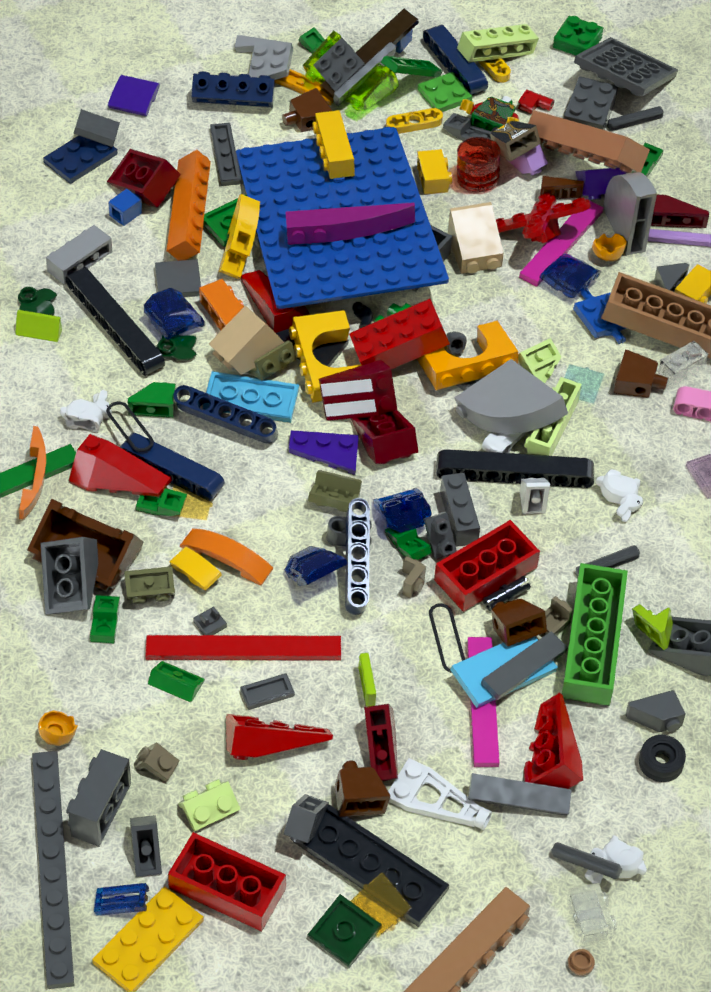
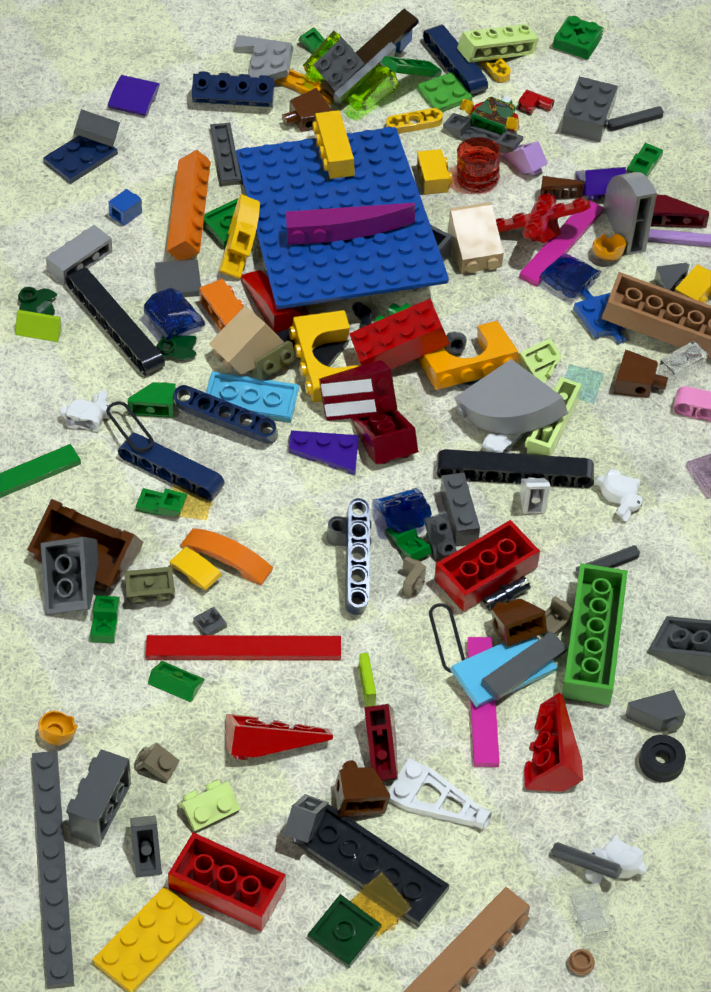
(30, 497): orange slope -> none
(107, 466): red wedge -> none
(121, 903): clear blue tile -> none
(145, 176): dark red slope -> none
(267, 691): dark grey tile -> none
(312, 564): clear blue slope -> none
(334, 490): olive bracket -> none
(515, 139): dark tan torso -> none
(519, 794): tile -> none
(589, 142): nougat brick -> none
(625, 66): dark grey plate -> none
(656, 627): lime slope -> none

